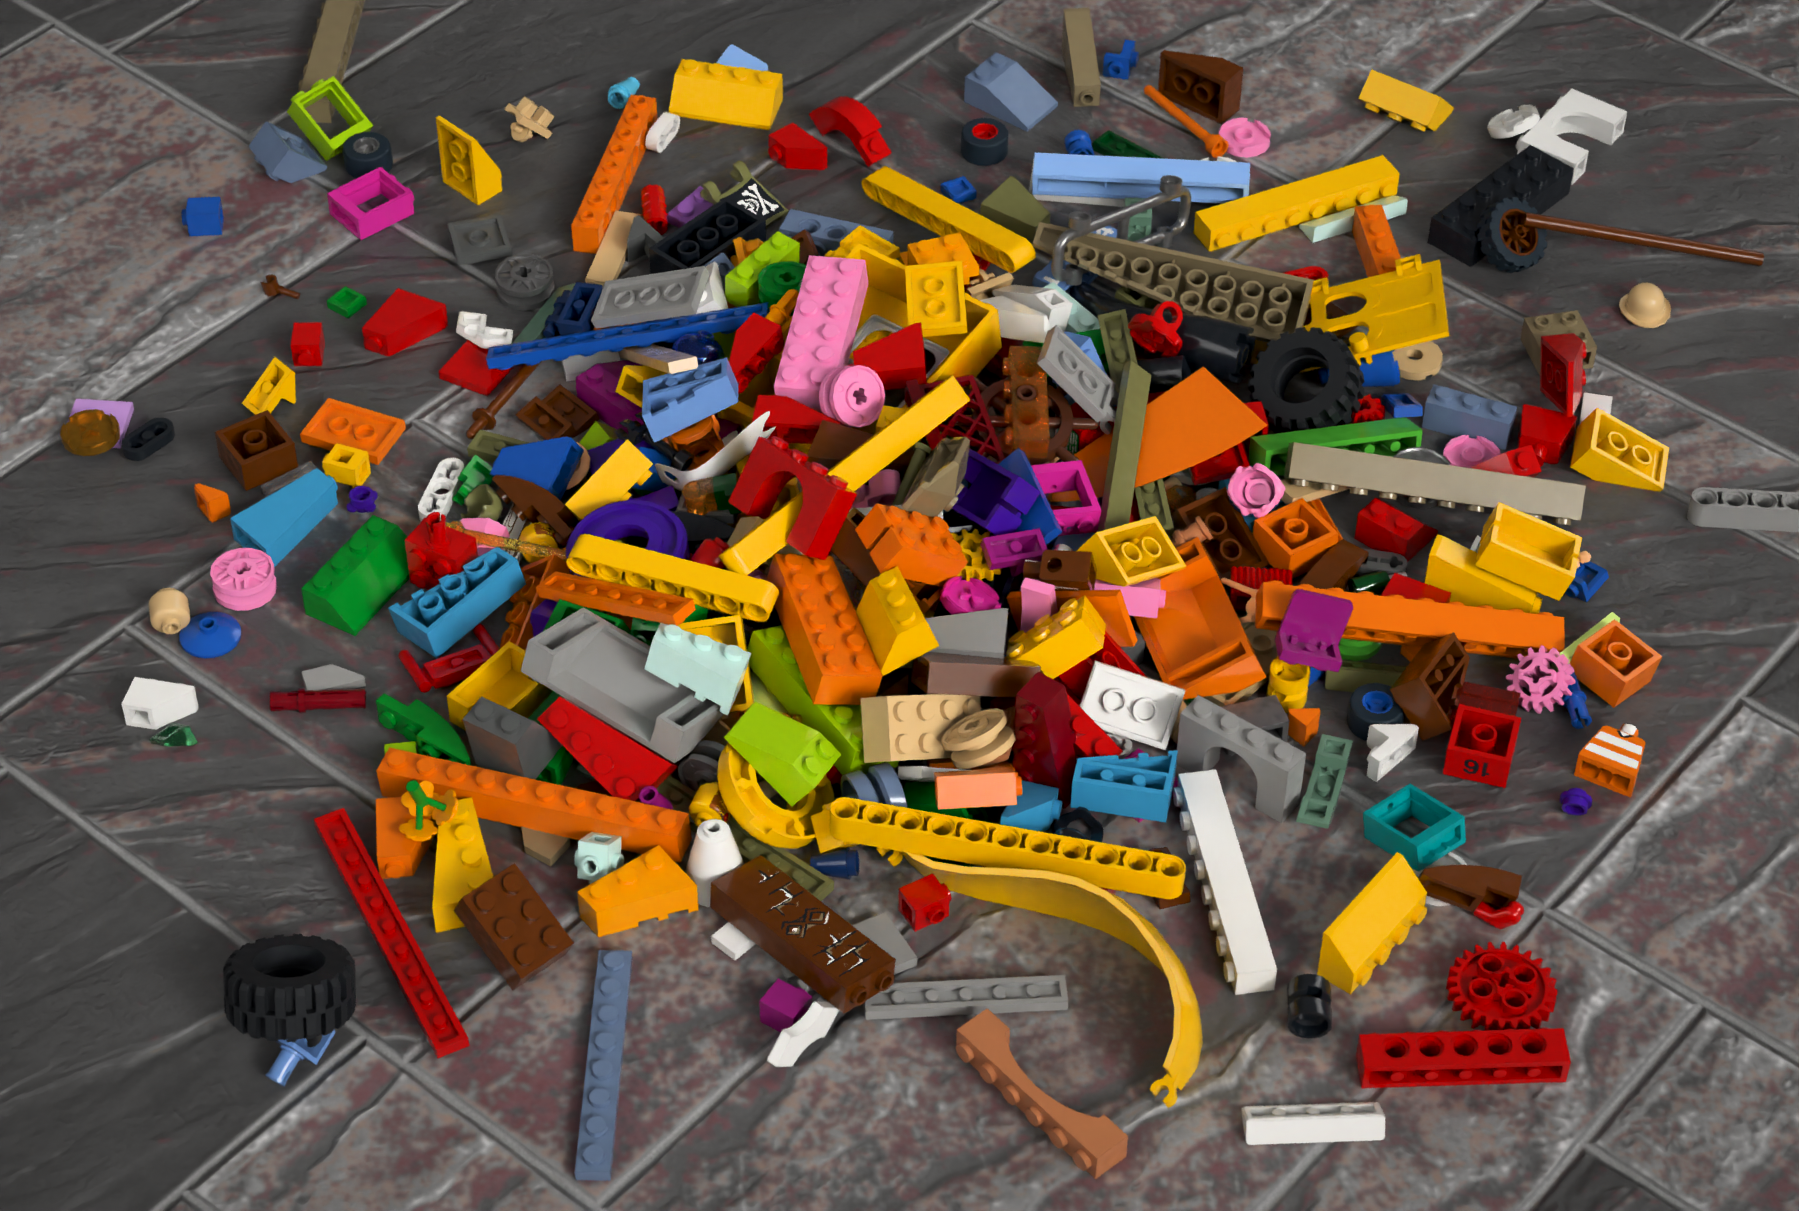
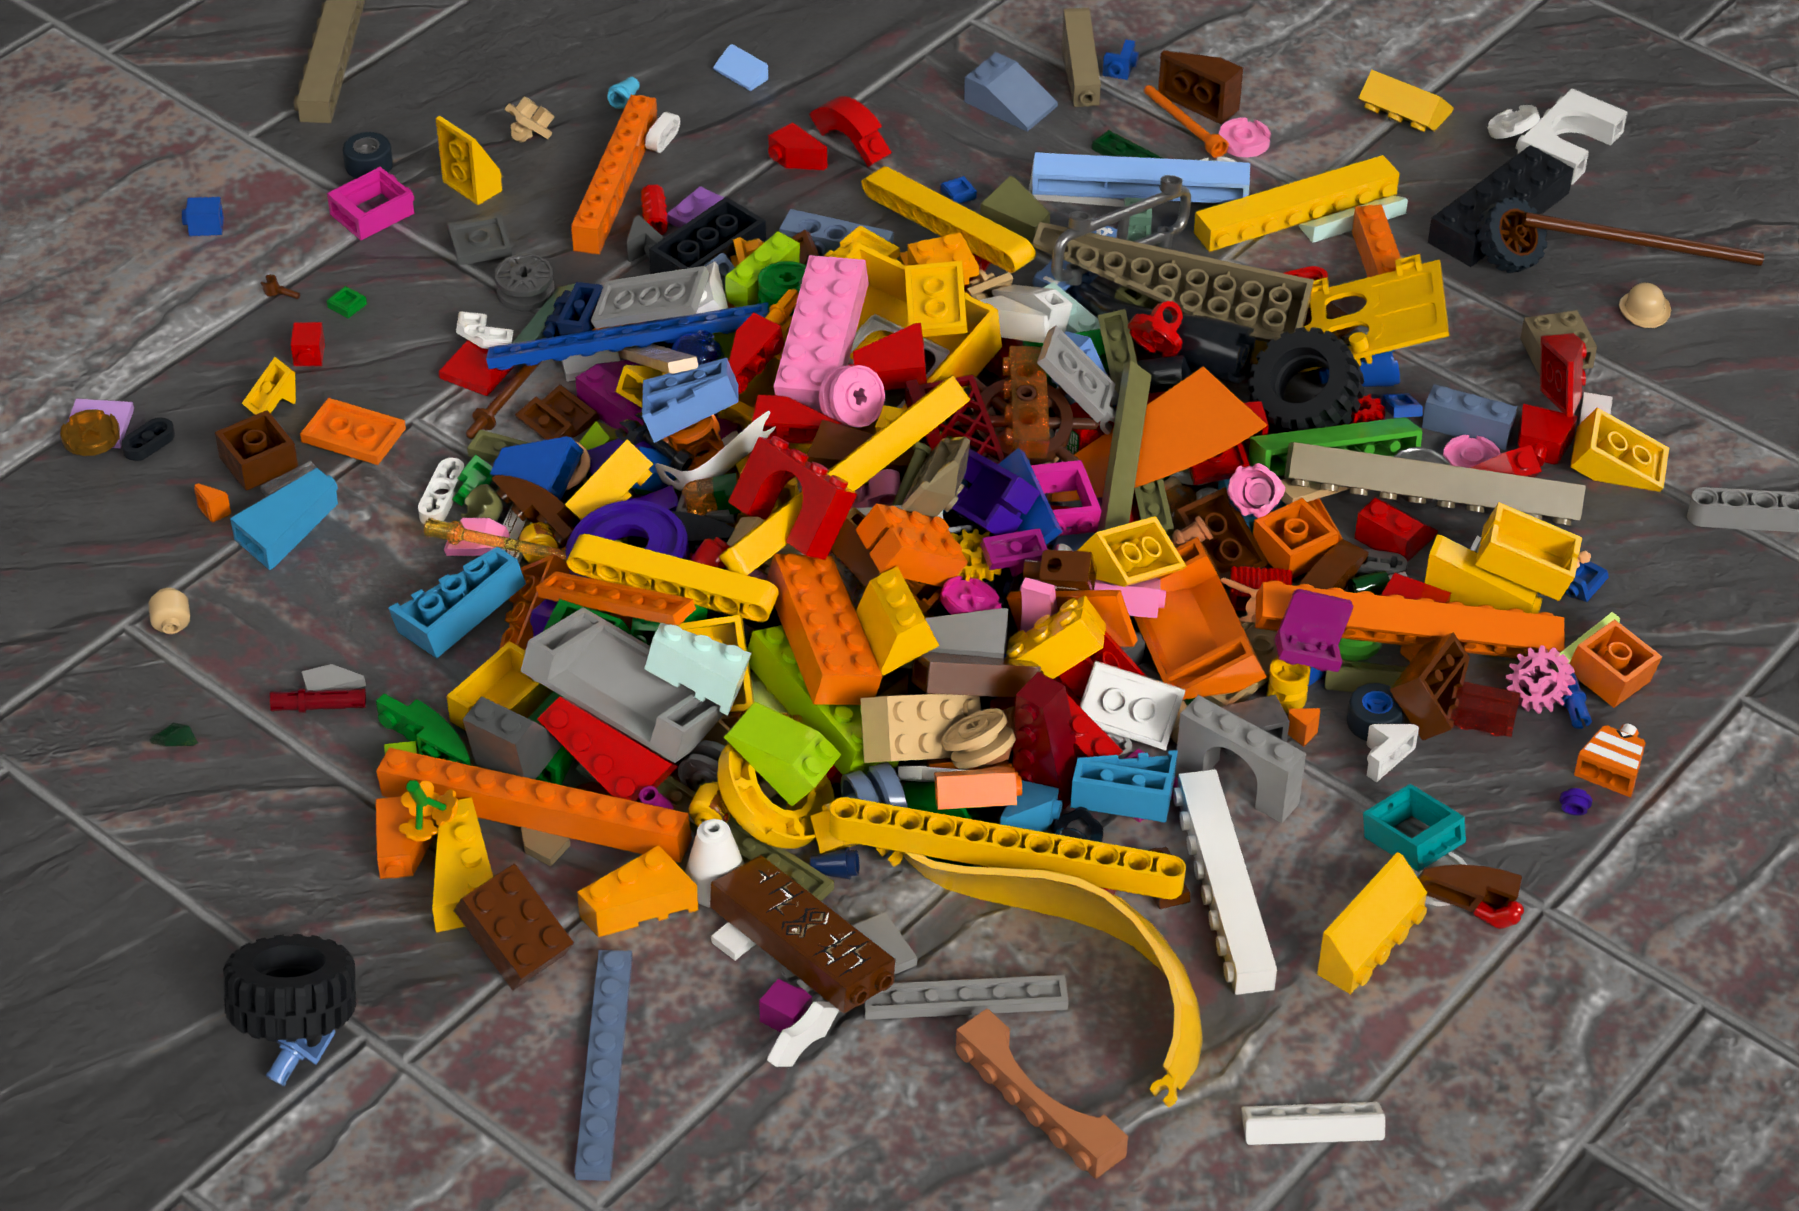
(157, 703): white slope -> none
(210, 635): blue dish -> none
(243, 579): bright pink wheel -> none
(285, 154): sand blue slope -> none
(345, 106): lime window -> none
(347, 465): yellow brick -> none
(359, 577): green slope -> none
(362, 499): dark purple plate -> none
(391, 933): red plate -> none
(403, 322): red slope -> none
(437, 551): red brick -> none
(453, 667): red plate -> none
(598, 856): light aqua brick -> none
(612, 249): tan tile -> none
(726, 94): yellow slope -> none
(748, 194): flag -> none
(924, 902): red brick -> none
(984, 141): black wheel -> none
(1078, 143): blue wheel -> none
(1309, 1006): black wheel -> none
(1325, 781): sand green slope -> none
(1429, 360): tan tile -> none
(1462, 1058): red brick -> none
(1482, 745): red brick -> none
(1501, 988): red gear -> none

